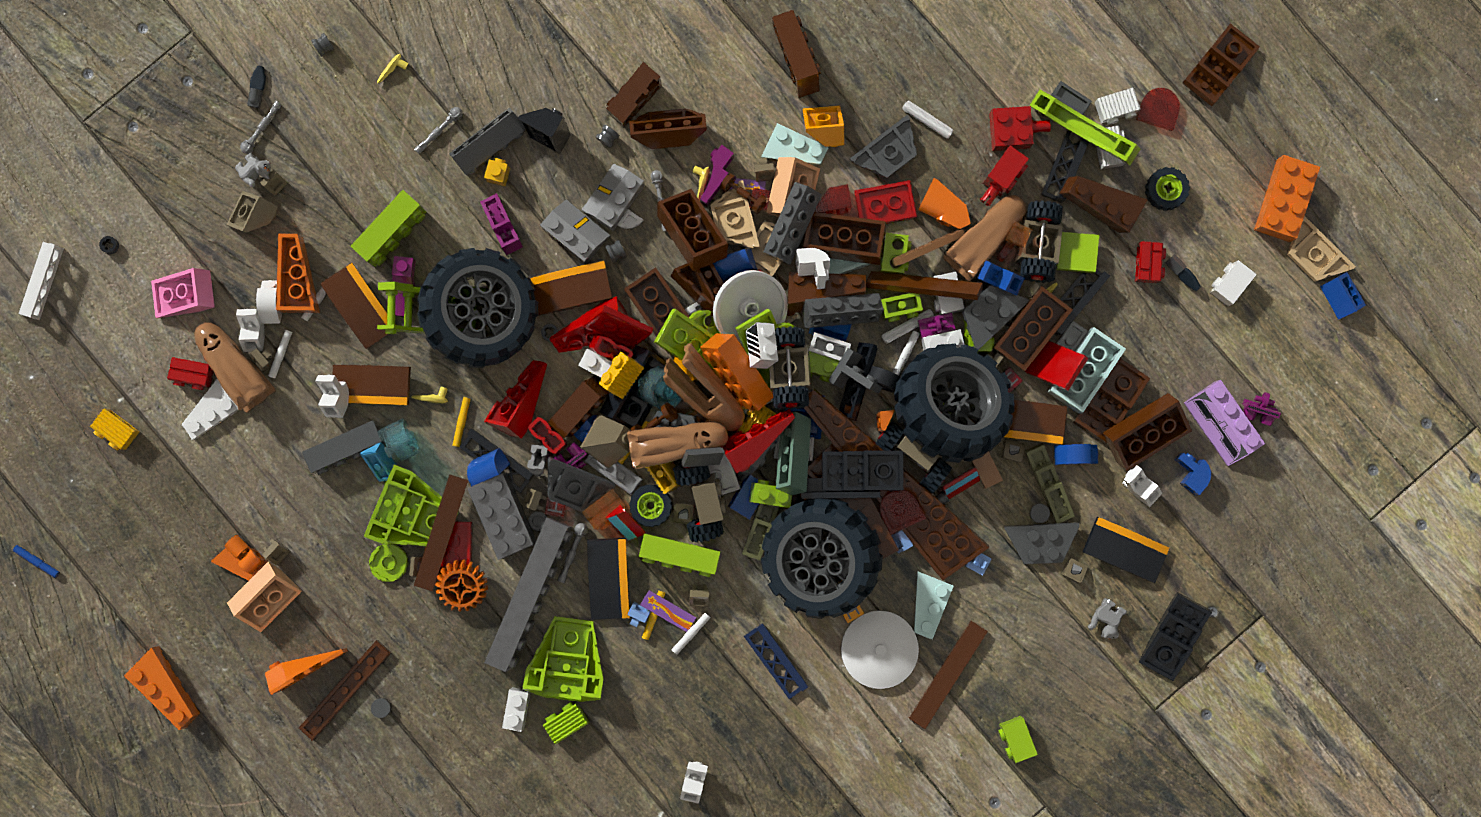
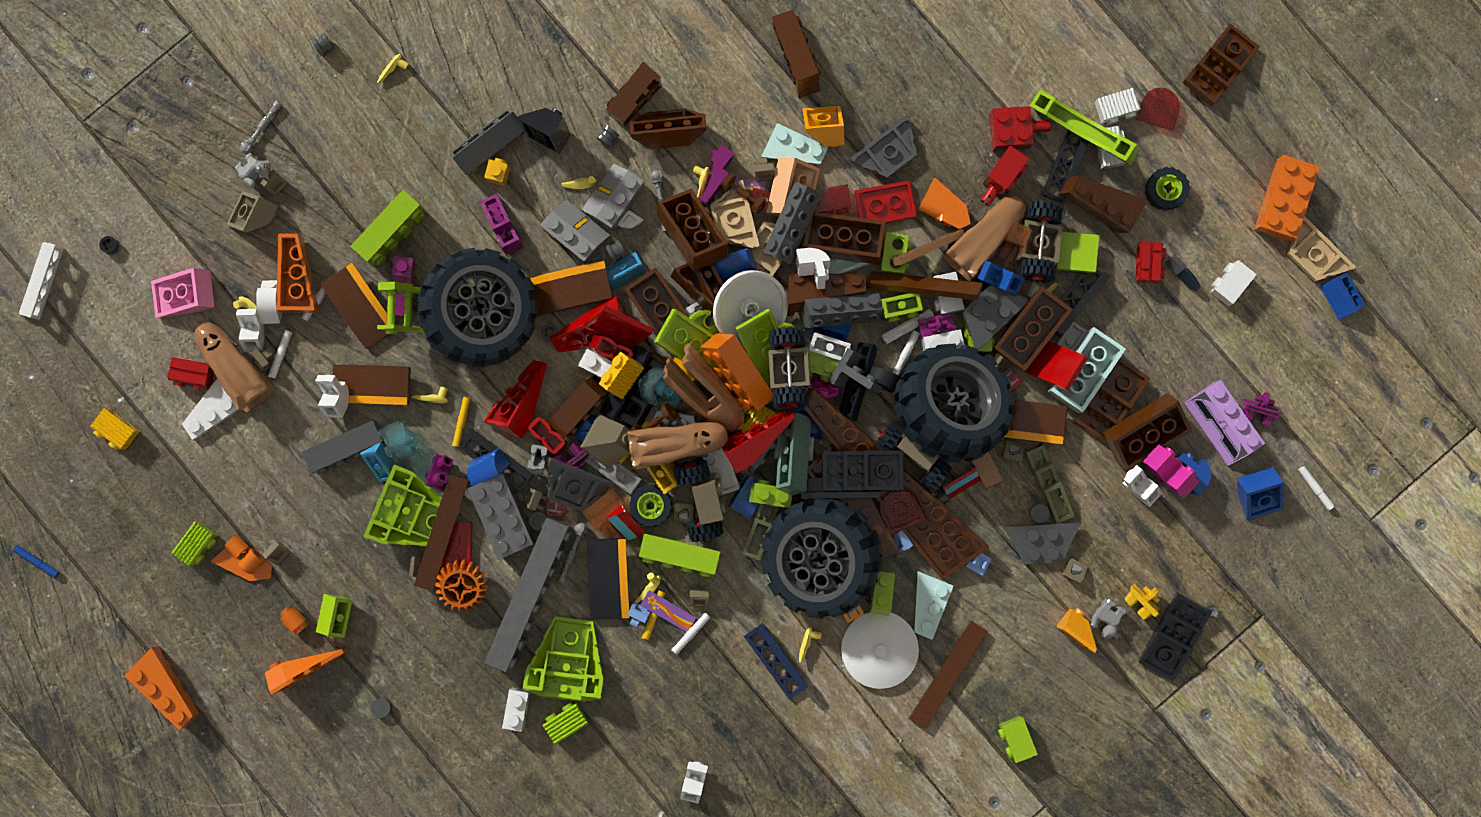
(194, 544): none -> lime brick
(244, 302): none -> light yellow bar
(257, 85): piece -> none
(263, 597): light nougat slope -> none
(293, 619): none -> orange brick
(334, 616): none -> lime brick
(344, 690): reddish brown tile -> none
(388, 562): lime tile -> none
(438, 472): none -> magenta hips
(454, 115): light grey piece -> none
(580, 183): none -> light yellow bar
(625, 270): none -> dark azure slope
(652, 586): none -> light yellow bar
(702, 457): dark grey tile -> none
(762, 345): white brick -> none
(807, 640): none -> light yellow bar
(825, 389): none -> dark pink dish
(883, 419): orange slope -> none
(883, 594): none -> lime brick
(928, 119): white axle -> none
(1071, 98): dark grey tile -> none
(1076, 454): blue brick -> none
(1078, 629): none -> light orange slope
(1125, 550): black slope -> none
(1149, 607): none -> yellow hips
(1171, 471): none -> dark pink brick
(1261, 493): none -> blue slope
(1316, 488): none -> white piece

